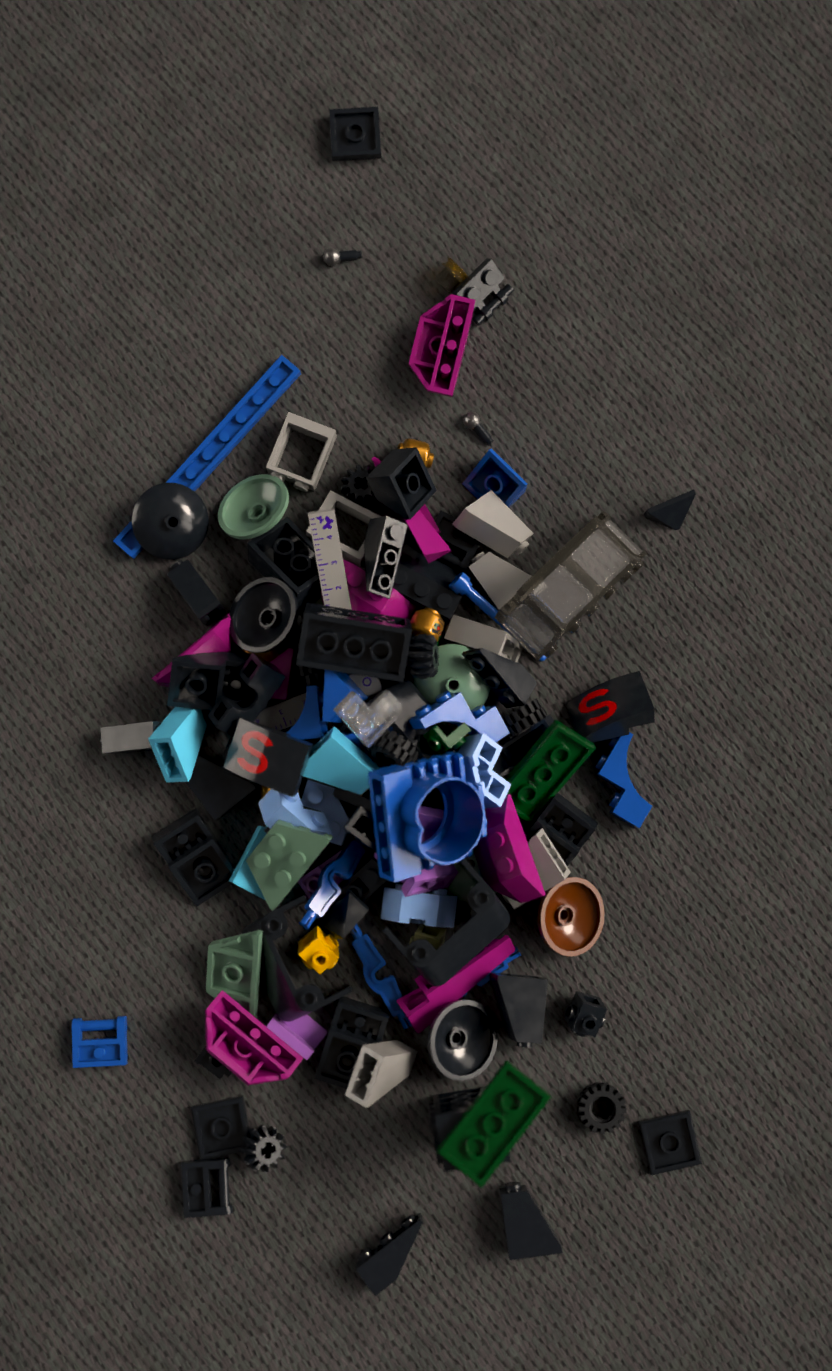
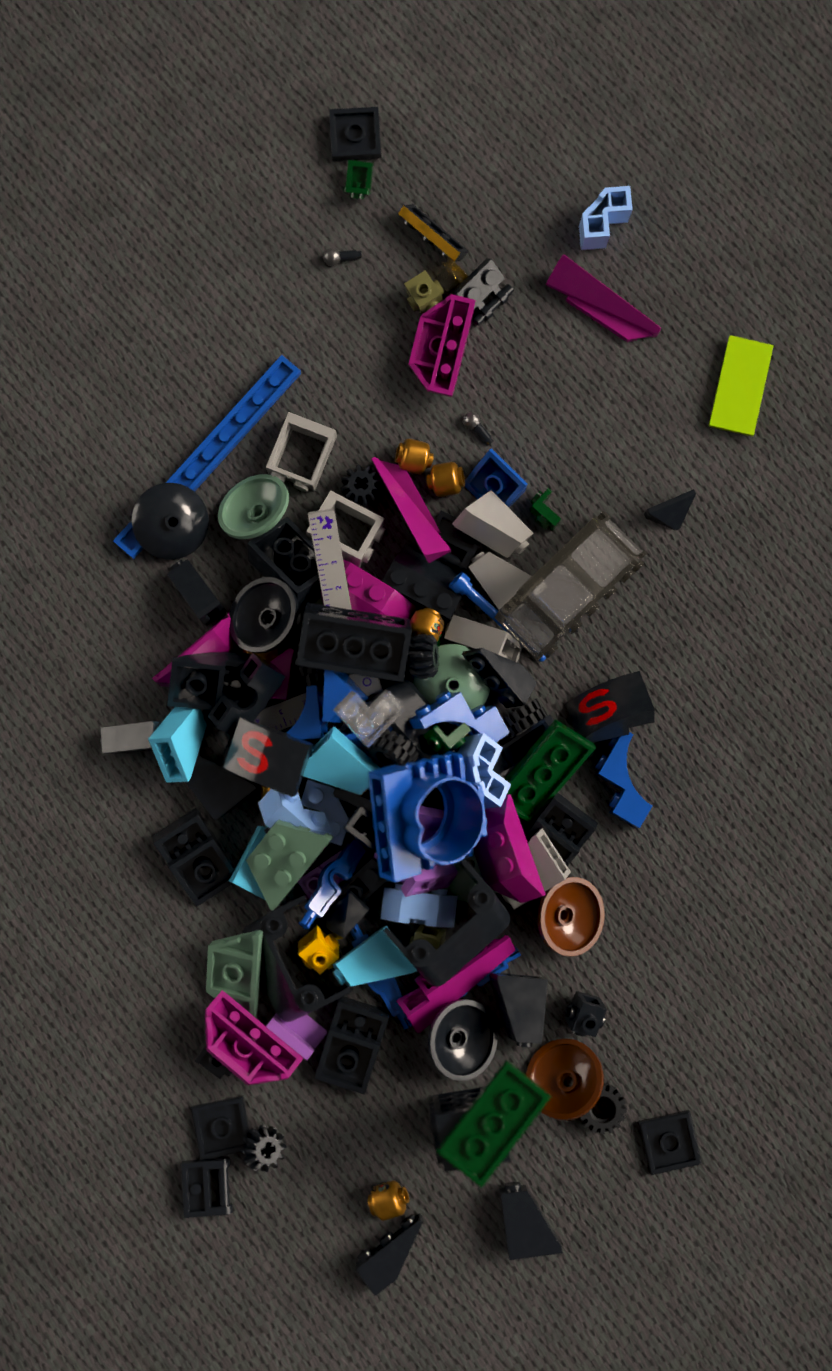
(99, 1051): blue plate -> none
(359, 178): none -> dark green bracket
(372, 961): none -> medium azure slope
(379, 1070): light grey slope -> none
(382, 554): black slope -> none
(388, 1200): none -> pearl gold head
(402, 482): black slope -> none
(423, 292): none -> olive brick
(432, 232): none -> plate
(446, 479): none -> pearl gold head
(544, 515): none -> dark green bracket
(563, 1061): none -> reddish brown dish
(600, 302): none -> magenta wedge
(610, 207): none -> light blue brick
(741, 385): none -> lime piece

